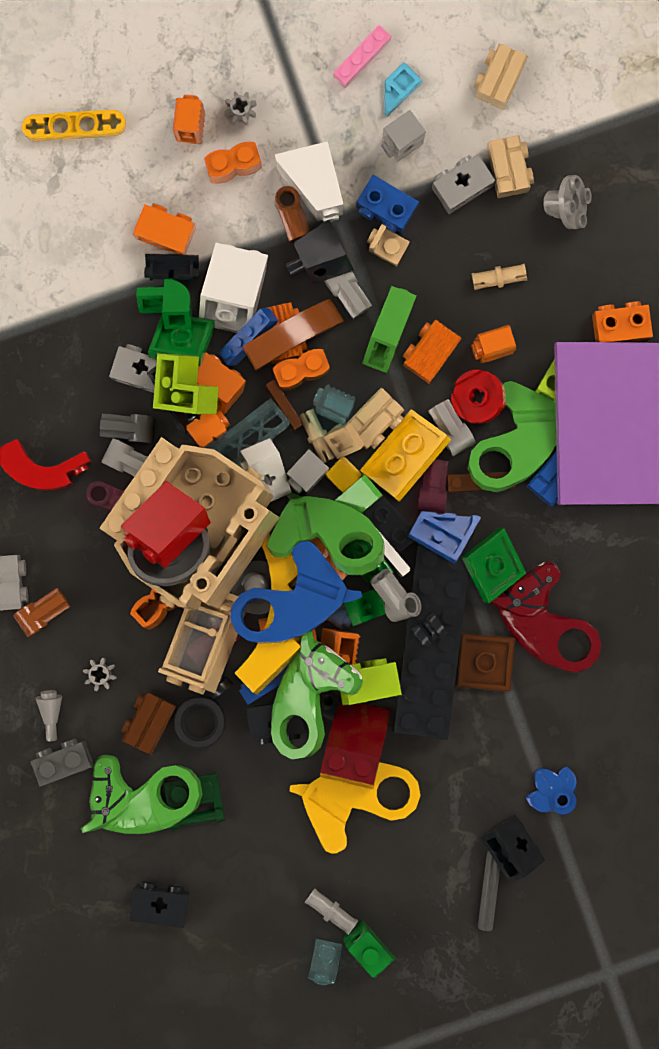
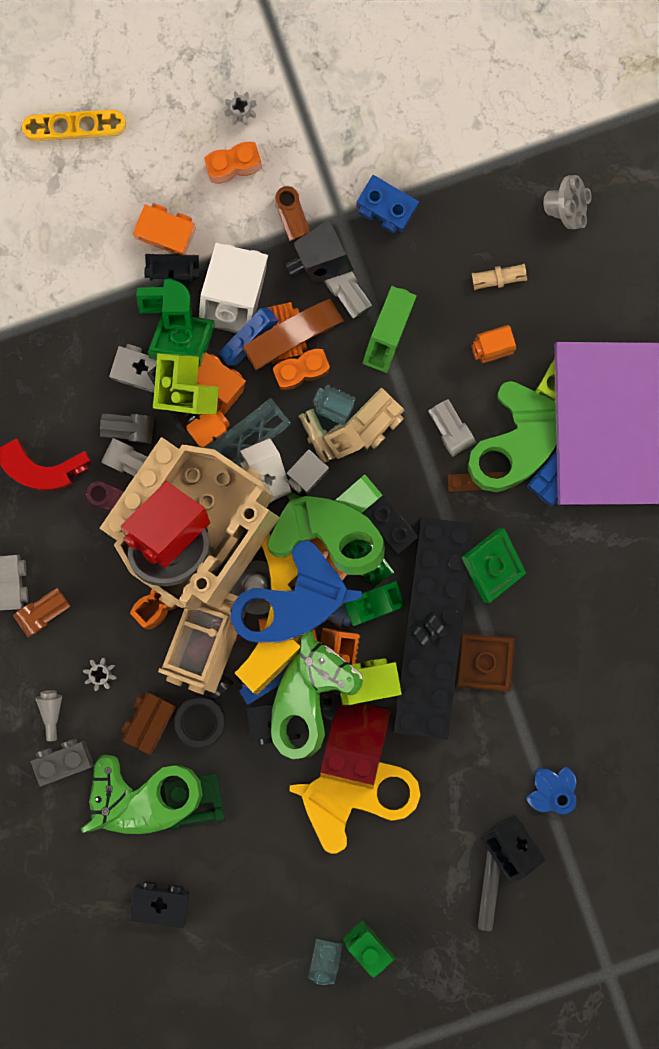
(189, 120): orange brick -> none
(284, 405): reddish brown tile -> none
(314, 178): white slope -> none
(331, 911): light grey pin -> none
(343, 474): yellow slope -> none
(362, 56): bright pink piece -> none
(387, 245): tan bracket -> none
(394, 559): white tile -> none
(398, 603): light grey piece -> none
(399, 87): medium azure tile -> none
(402, 136): light grey brick -> none
(405, 455): yellow plate -> none
(431, 351): orange brick -> none
(433, 493): clear pink piece -> none
(443, 533): wing -> none
(478, 181): light grey brick -> none
(492, 402): red plate -> none
(501, 75): tan brick -> none
(509, 166): tan brick -> none
(535, 629): dark red animal -> none
(622, 324): orange brick -> none

